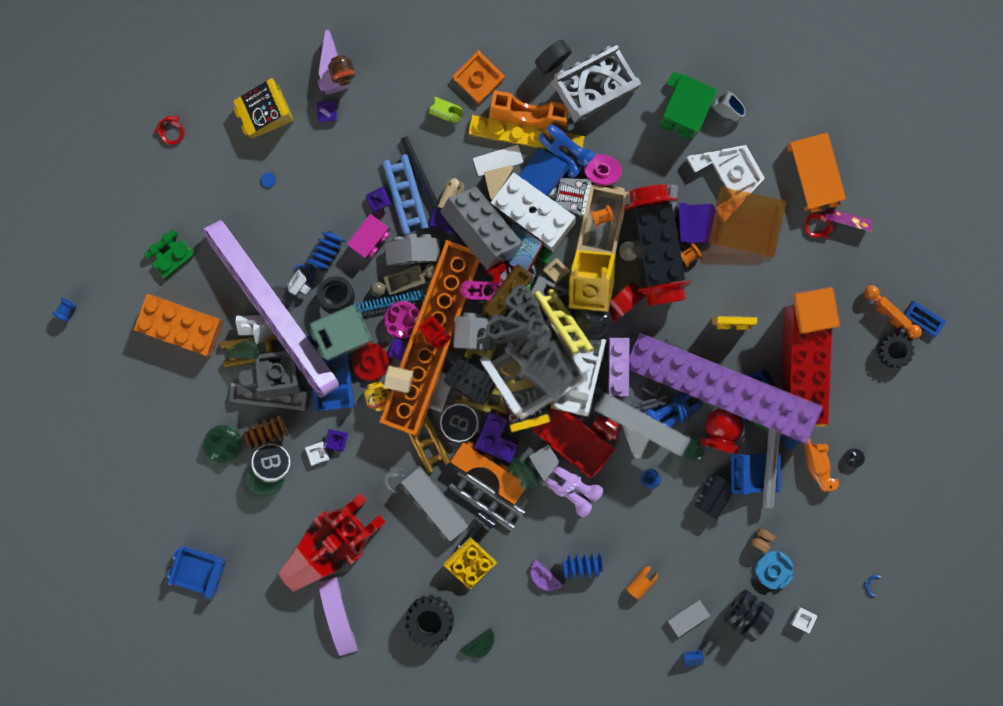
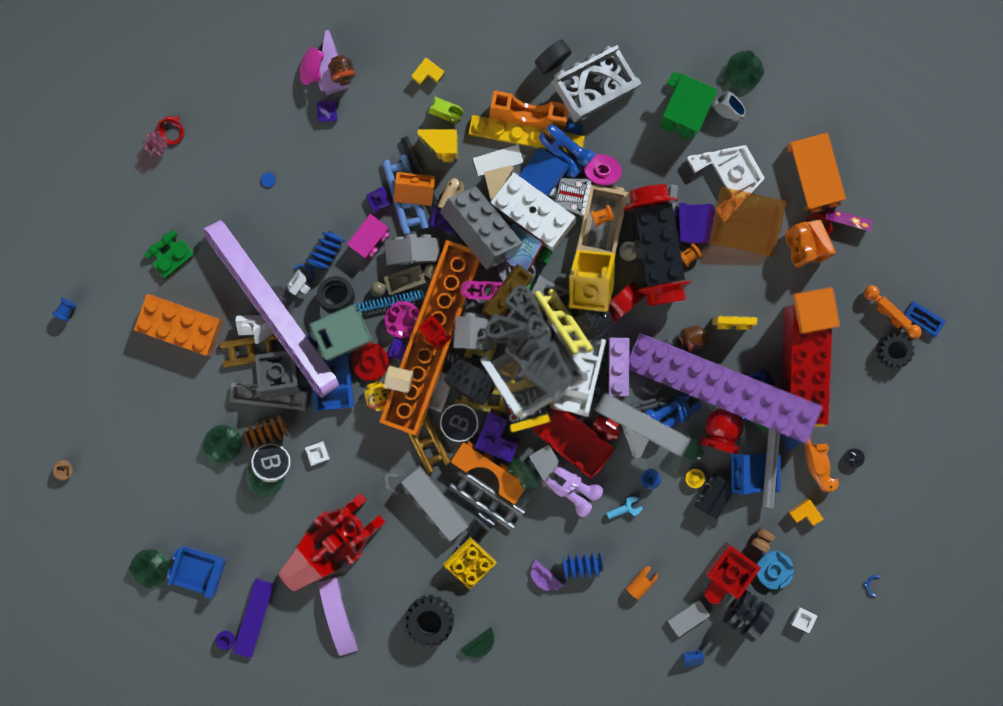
(62, 470): none -> medium nougat tile
(149, 568): none -> clear green dish
(155, 143): none -> clear pink gear
(225, 640): none -> dark purple plate
(246, 349): clear green tile -> none
(253, 618): none -> dark purple tile
(262, 109): slope -> none
(310, 66): none -> dark pink dish
(335, 440): dark purple tile -> none
(414, 188): none -> orange panel
(427, 69): none -> yellow piece
(441, 143): none -> yellow slope
(478, 77): orange tile -> none
(496, 272): red plate -> none
(556, 270): tan tile -> none
(573, 129): none -> blue piece
(625, 508): none -> medium azure bar
(692, 338): none -> reddish brown head
(694, 478): none -> yellow tile
(729, 573): none -> red brick
(744, 69): none -> clear green dish
(807, 510): none -> light orange piece
(809, 243): none -> orange piece

